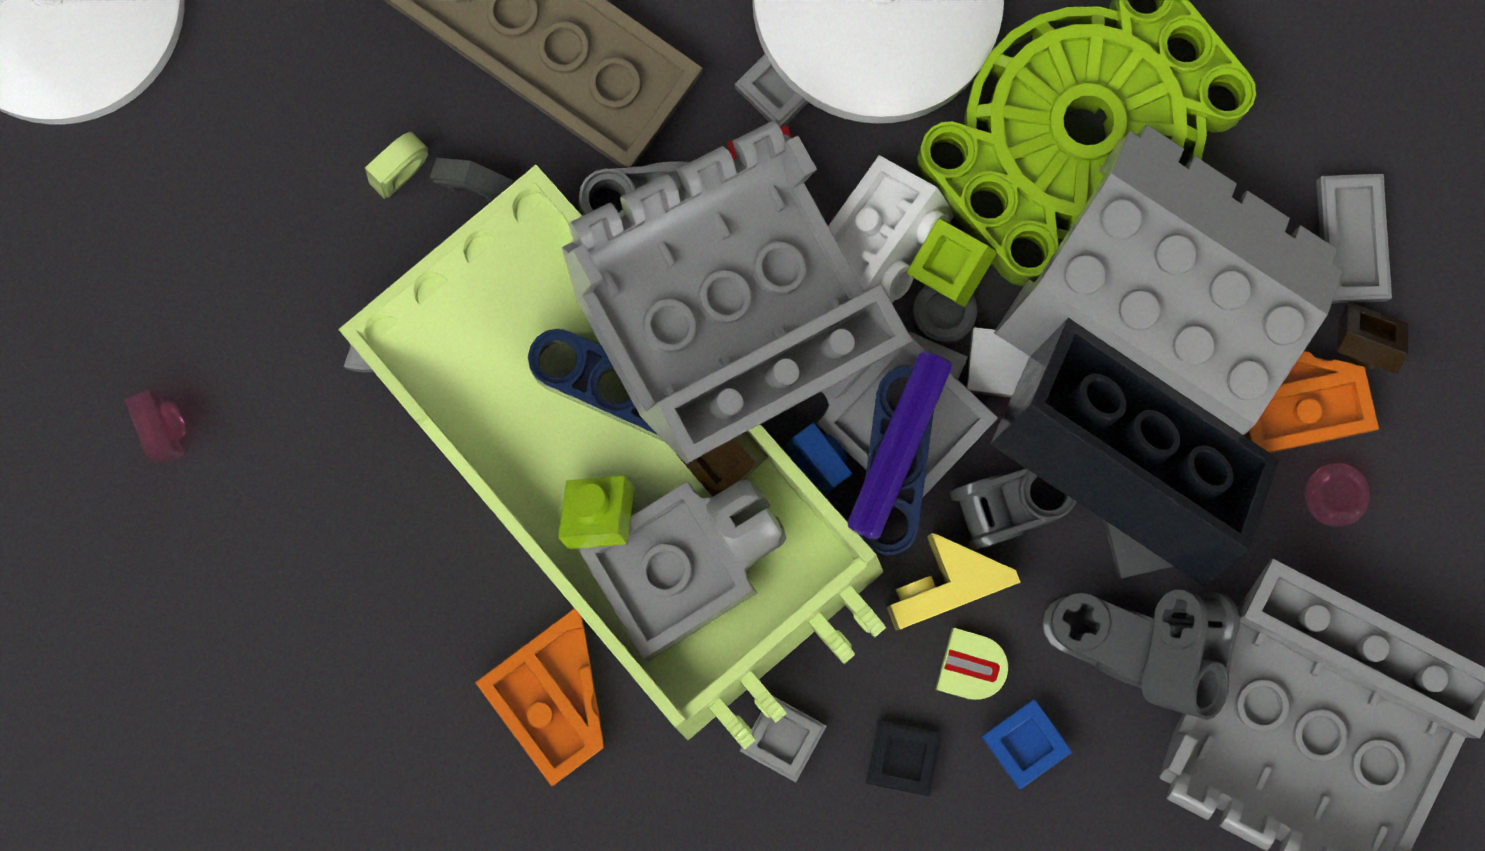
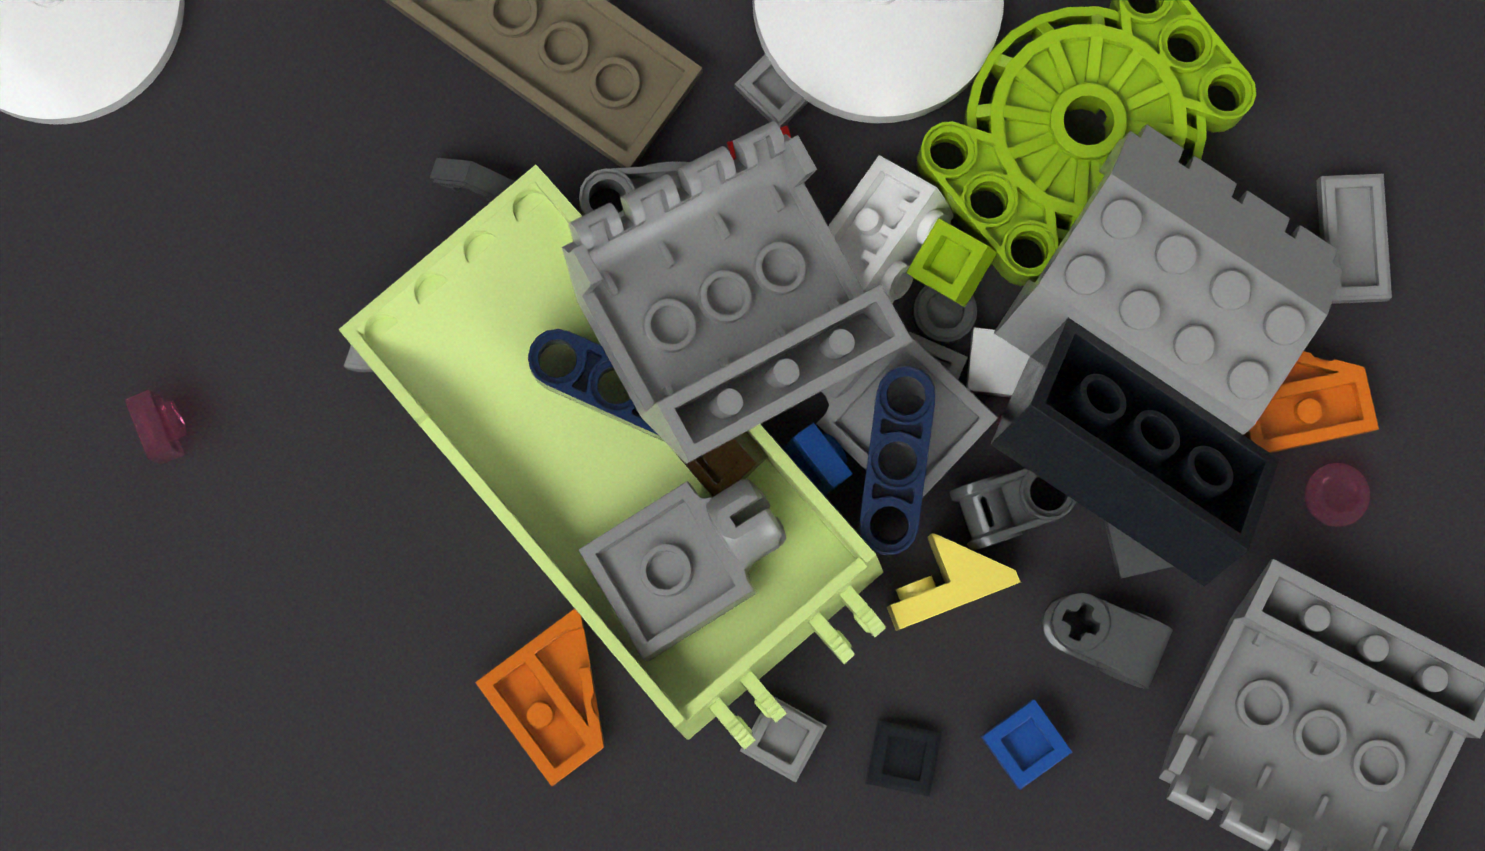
(396, 164): yellowish green tile -> none
(596, 512): lime plate -> none
(899, 444): dark purple axle -> none
(972, 666): yellowish green tile -> none
(1186, 657): dark grey piece -> none
(1372, 338): dark brown plate -> none

